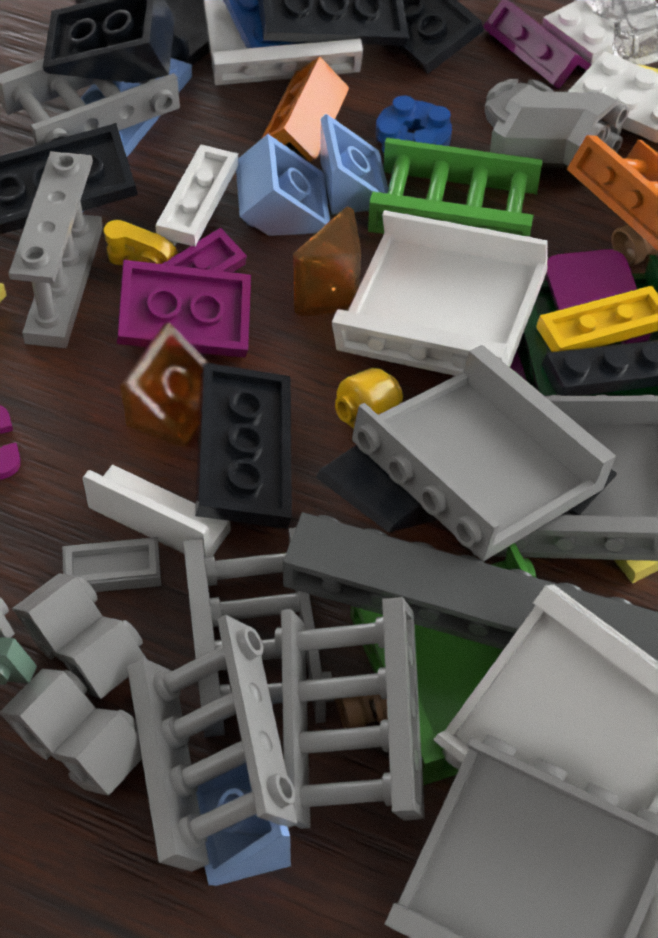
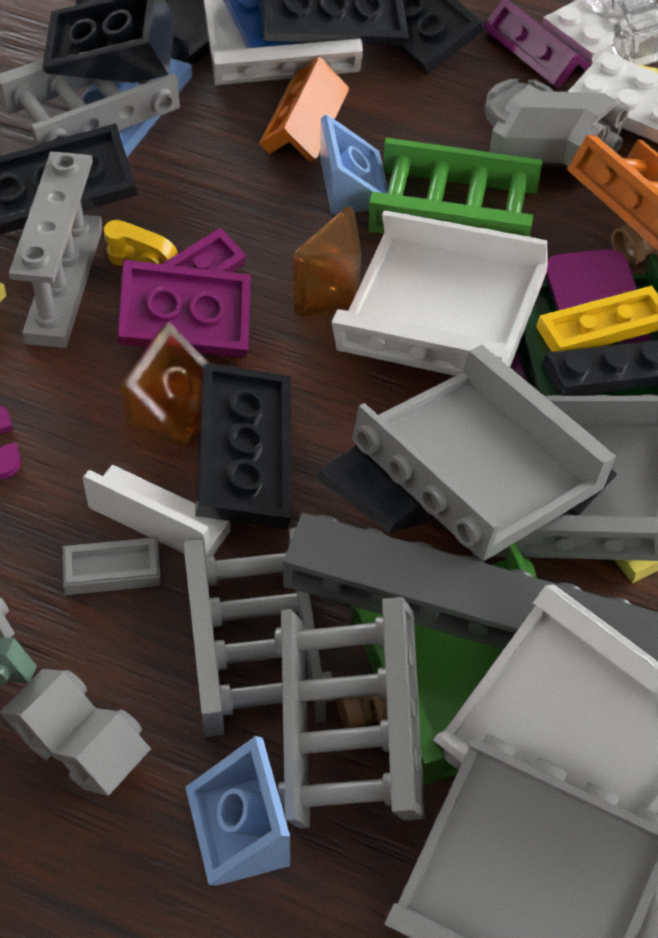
(69, 626): light grey brick -> none
(165, 736): light grey fence -> none
(197, 195): white panel -> none
(280, 190): light blue slope -> none
(371, 387): yellow head -> none
(429, 121): blue plate -> none

